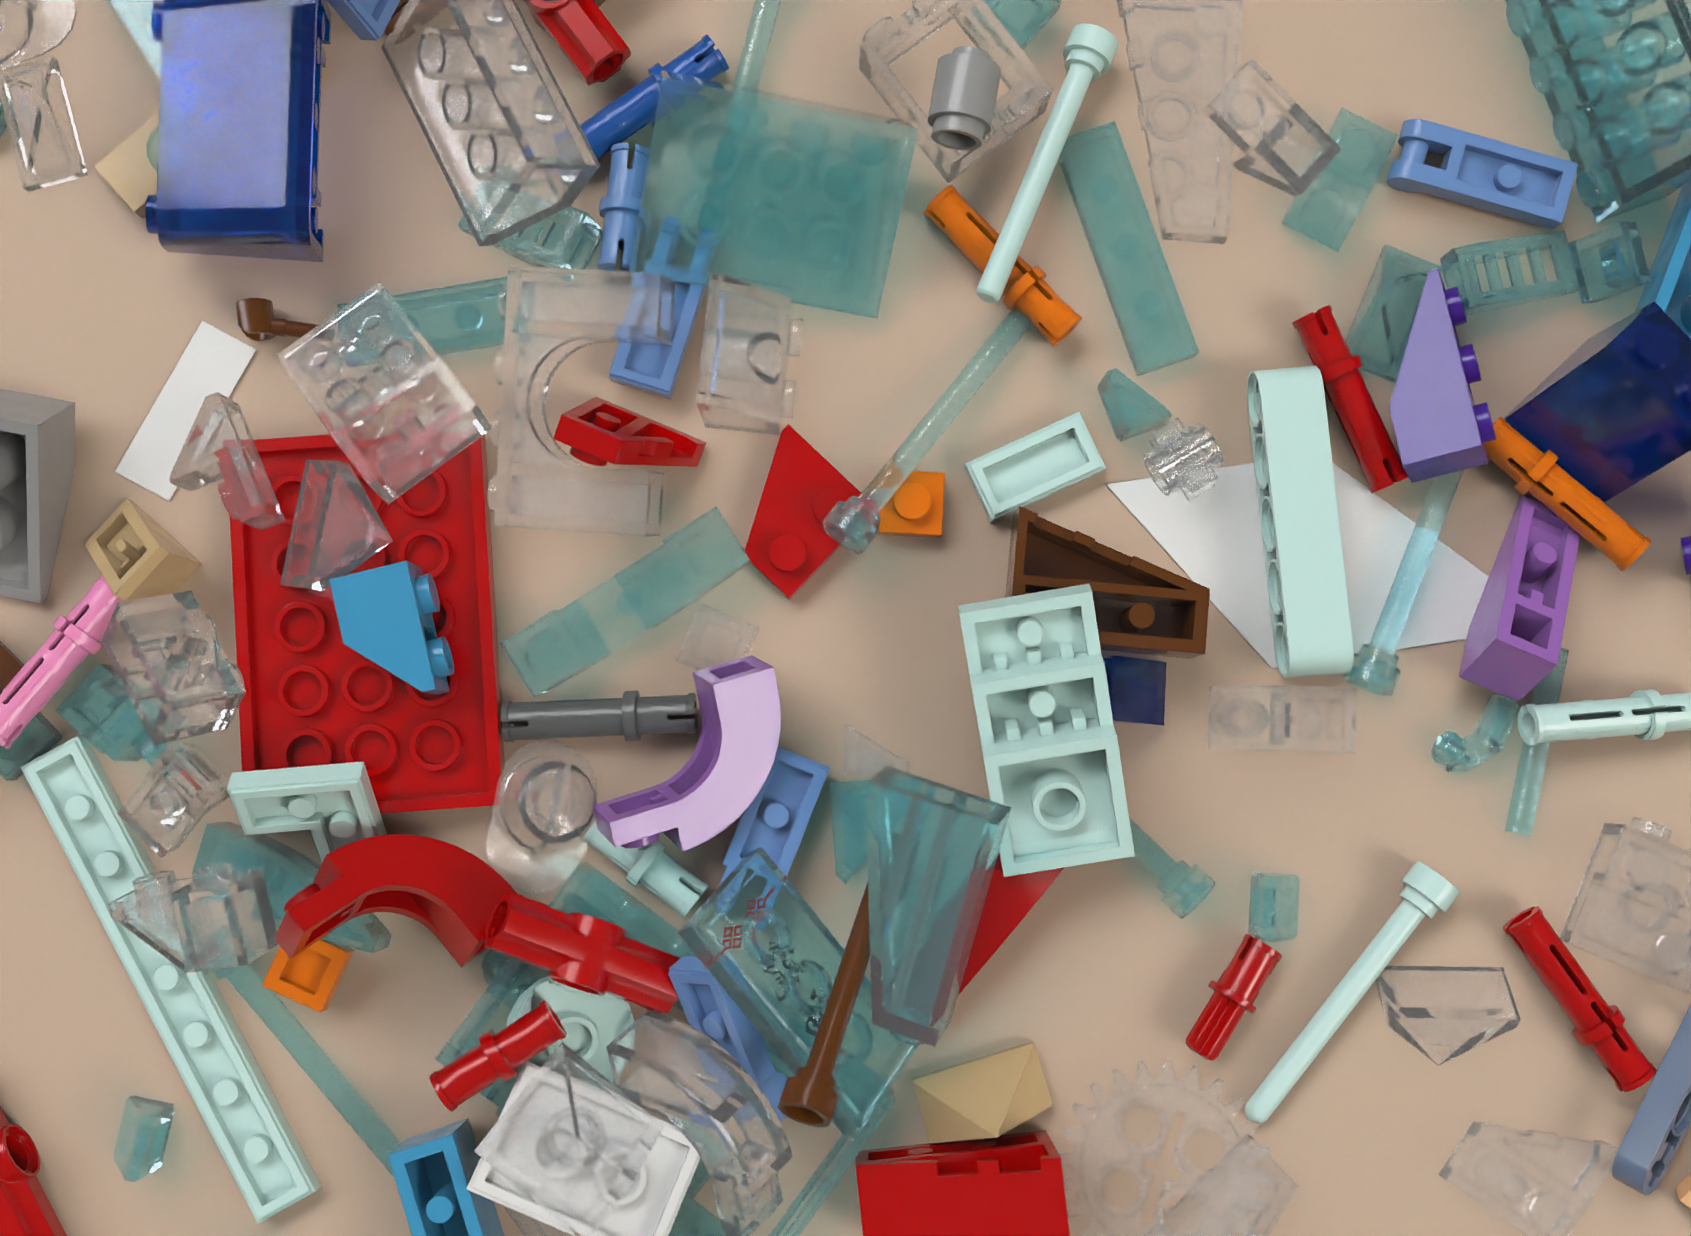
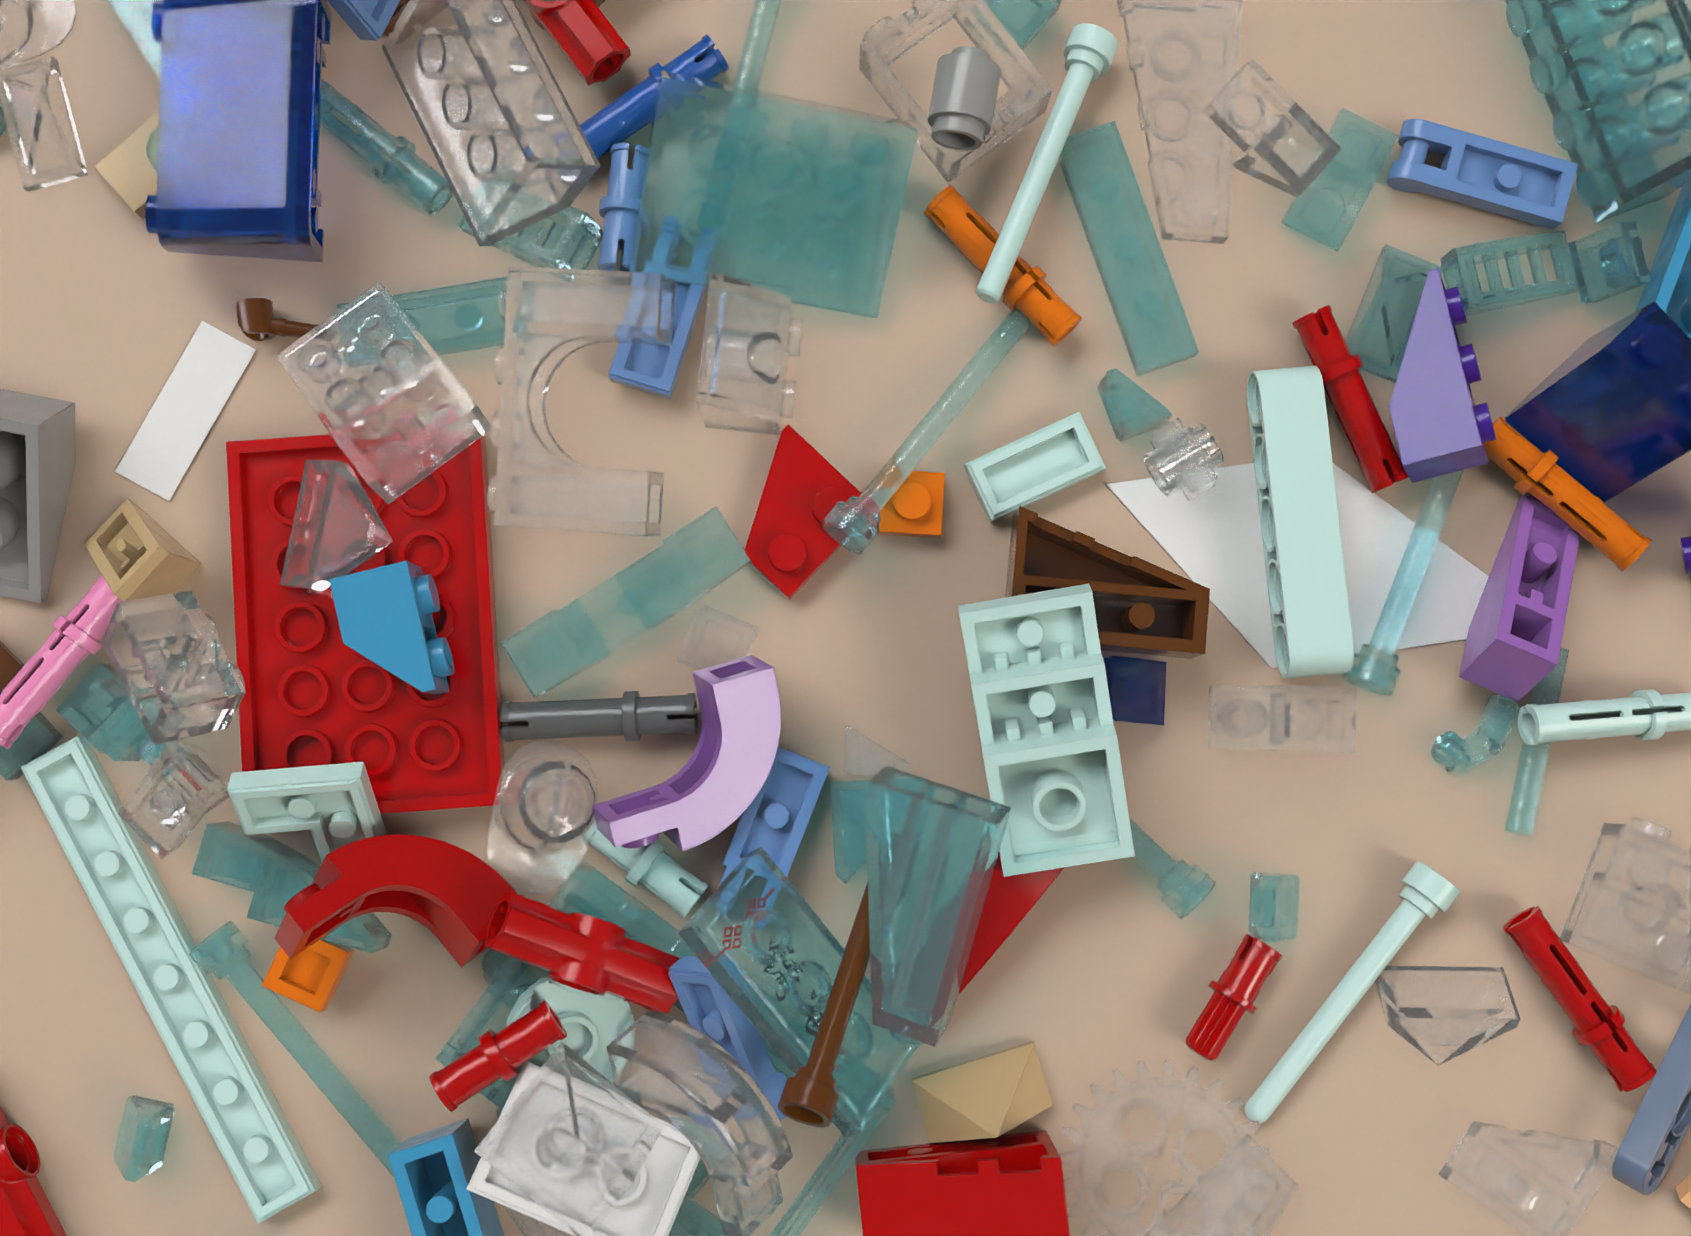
(201, 920): clear slope -> none
(224, 448): clear slope -> none
(423, 182): none -> clear light blue pin
(612, 434): red wing -> none

